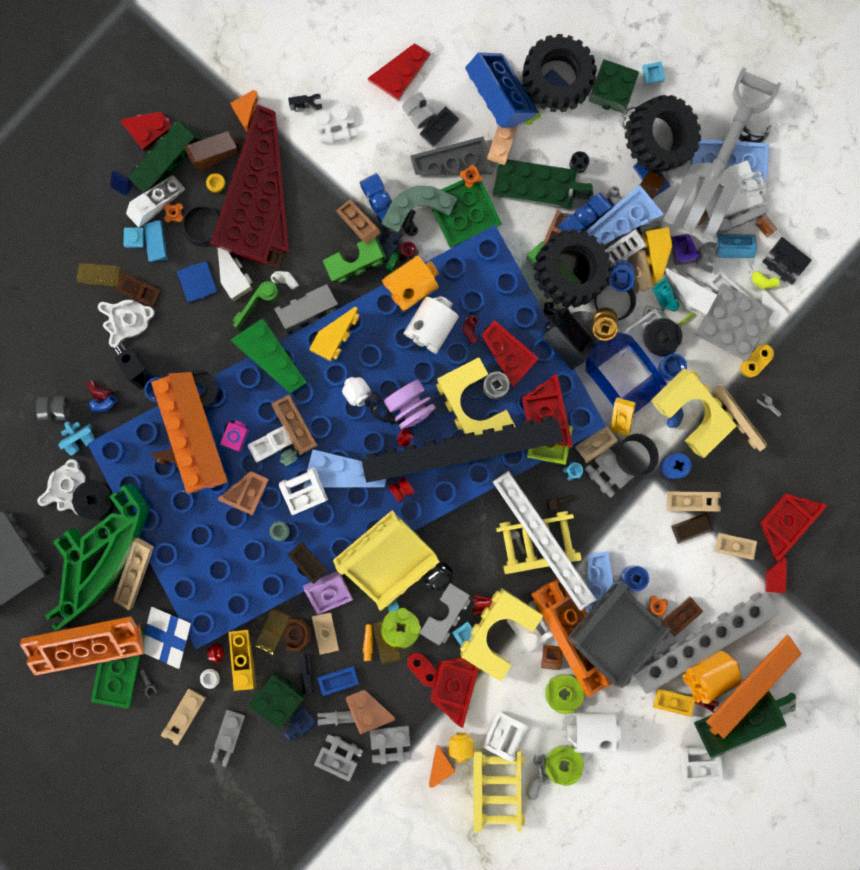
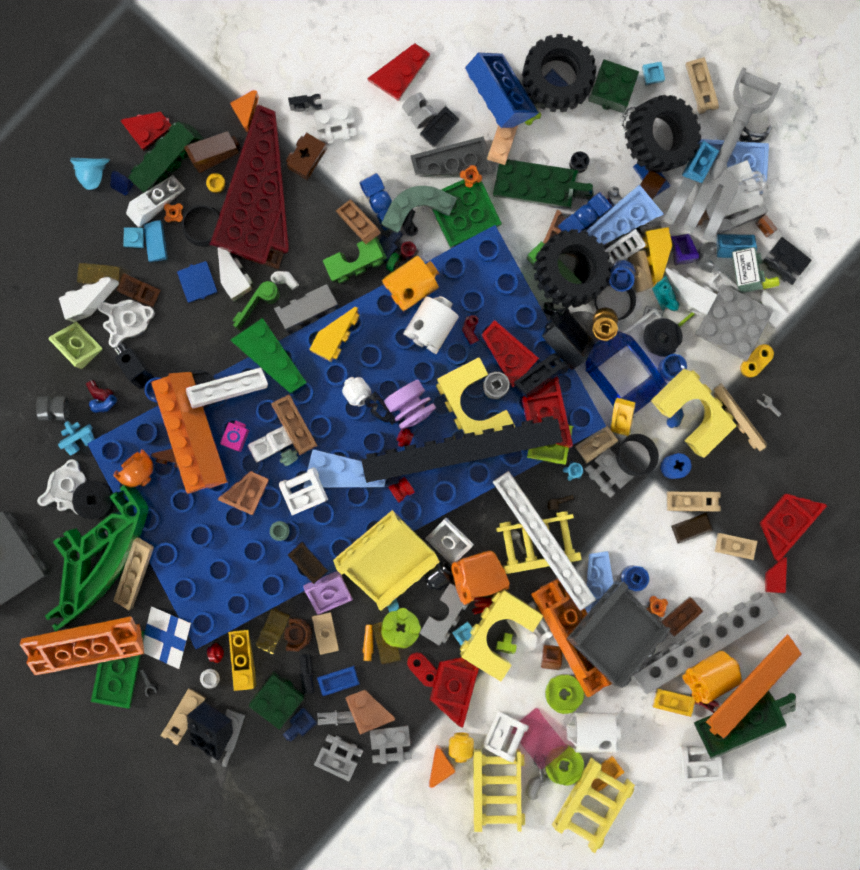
(76, 345): none -> yellowish green slope
(84, 302): none -> white slope
(89, 171): none -> medium azure piece
(135, 470): none -> orange cylinder
(209, 730): none -> black slope
(226, 388): none -> white plate
(305, 166): none -> reddish brown brick
(449, 541): none -> white slope
(479, 576): none -> orange piece
(506, 646): none -> lime tile
(541, 375): none -> black plate
(541, 739): none -> clear pink piece
(583, 788): none -> light yellow fence
(612, 769): none -> light orange tile
(701, 163): none -> dark azure slope
(702, 85): none -> tan plate
(747, 270): none -> brick

